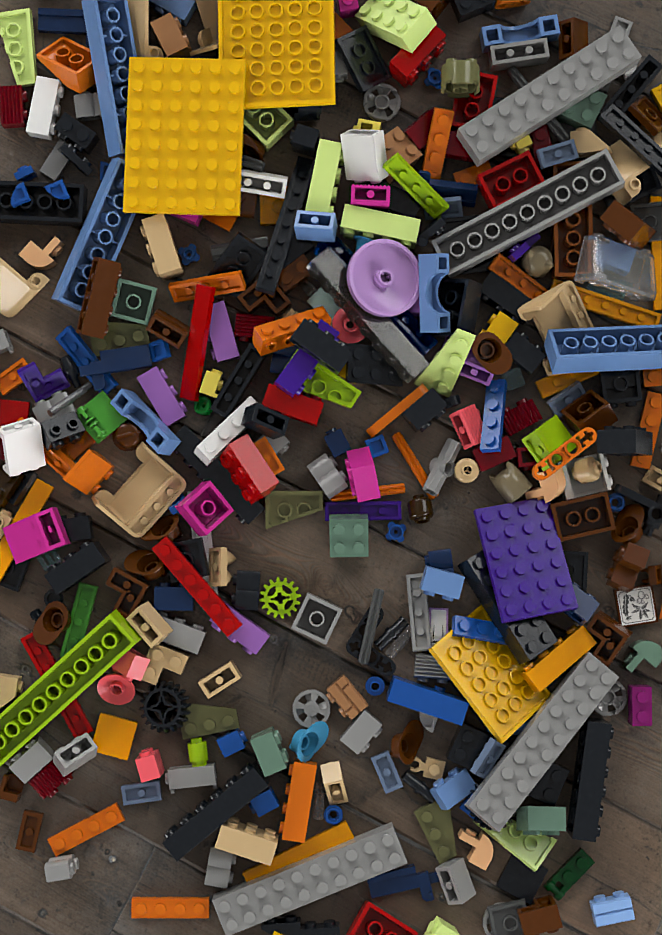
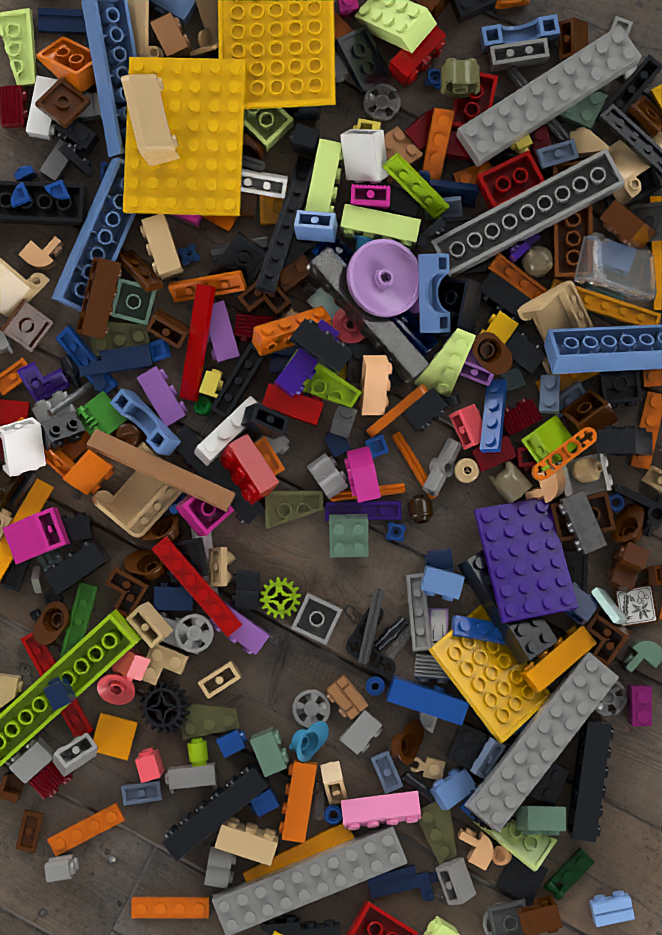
(27, 325): none -> tile
(36, 579): none -> light grey tile
(59, 692): none -> dark blue brick
(62, 103): none -> reddish brown plate
(139, 271): none -> reddish brown tile
(149, 118): none -> tan windscreen
(161, 470): none -> medium nougat tile
(194, 633): none -> light grey piece
(343, 421): none -> dark grey brick
(374, 384): none -> light nougat brick
(381, 810): none -> bright pink brick
(501, 855): none -> light nougat tile
(549, 394): none -> sand blue plate
(582, 522): none -> flat silver brick
(609, 606): none -> light aqua tile

